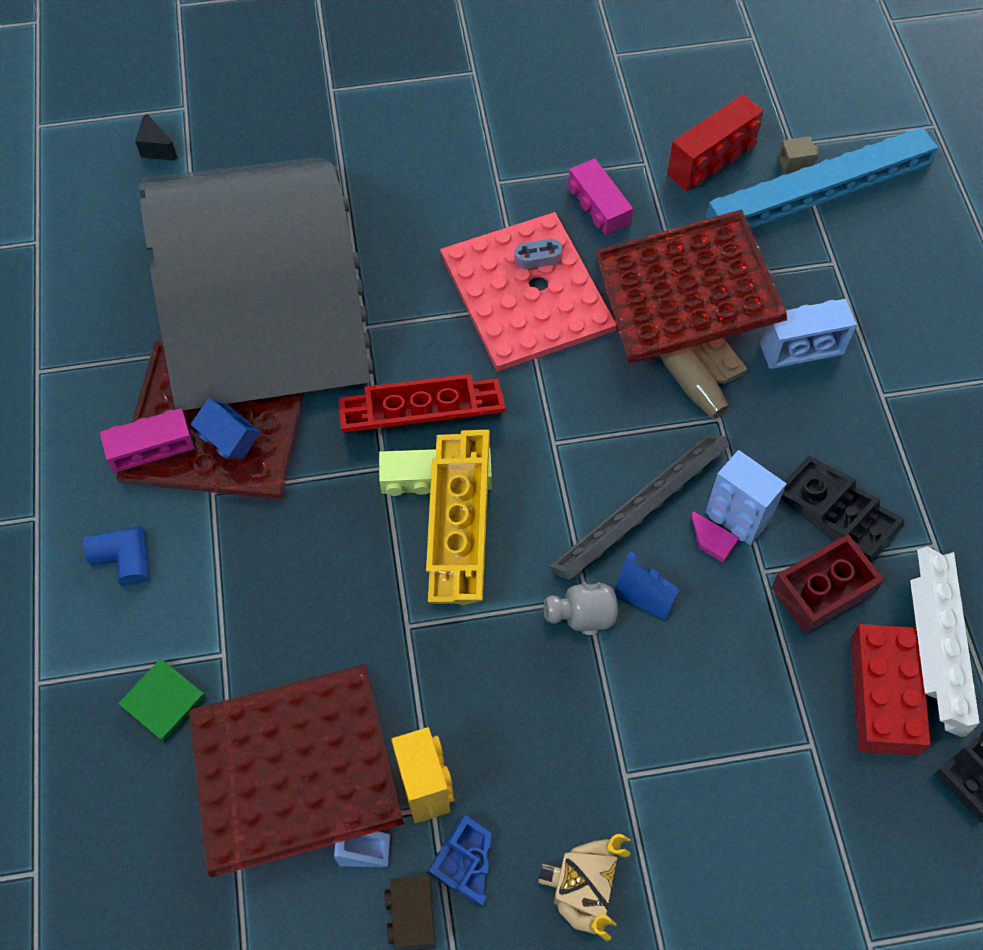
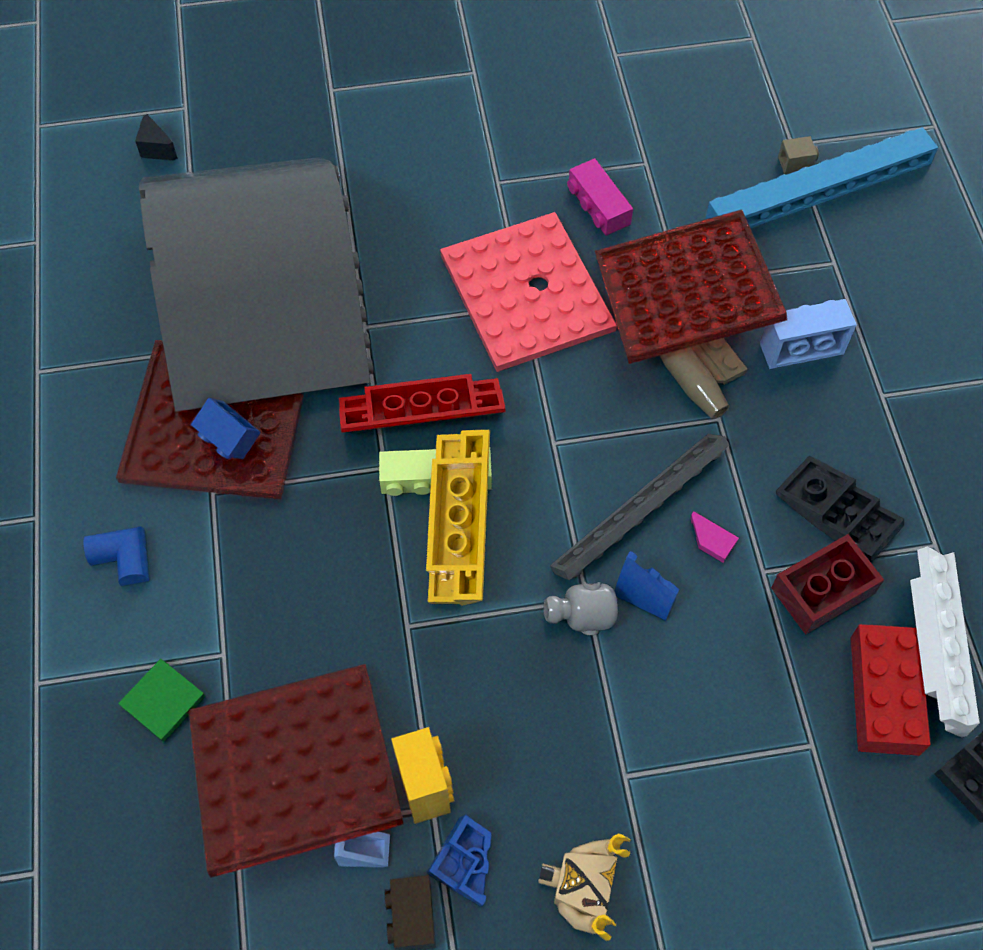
(147, 440): dark pink brick -> none
(537, 253): sand blue beam -> none
(714, 142): red brick -> none
(744, 497): light blue brick -> none

